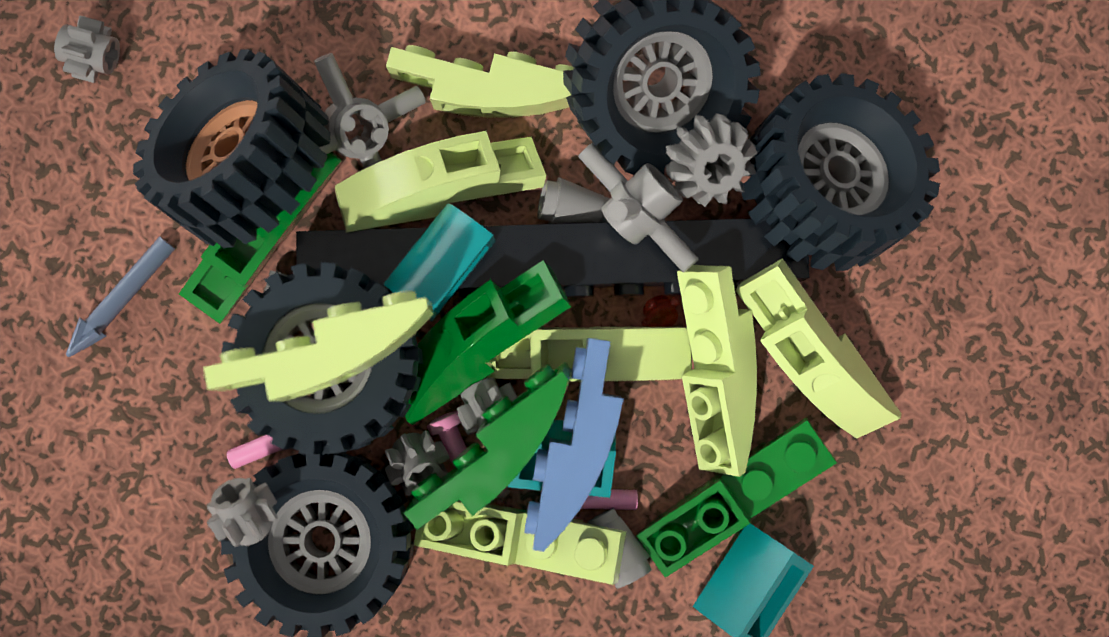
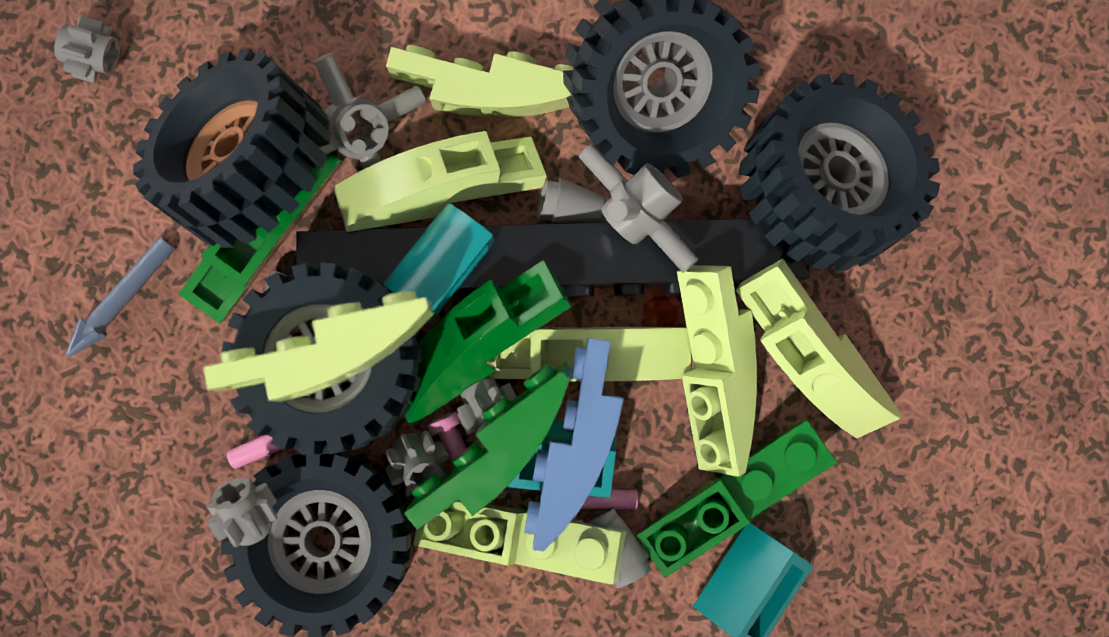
(710, 159): light grey gear -> none

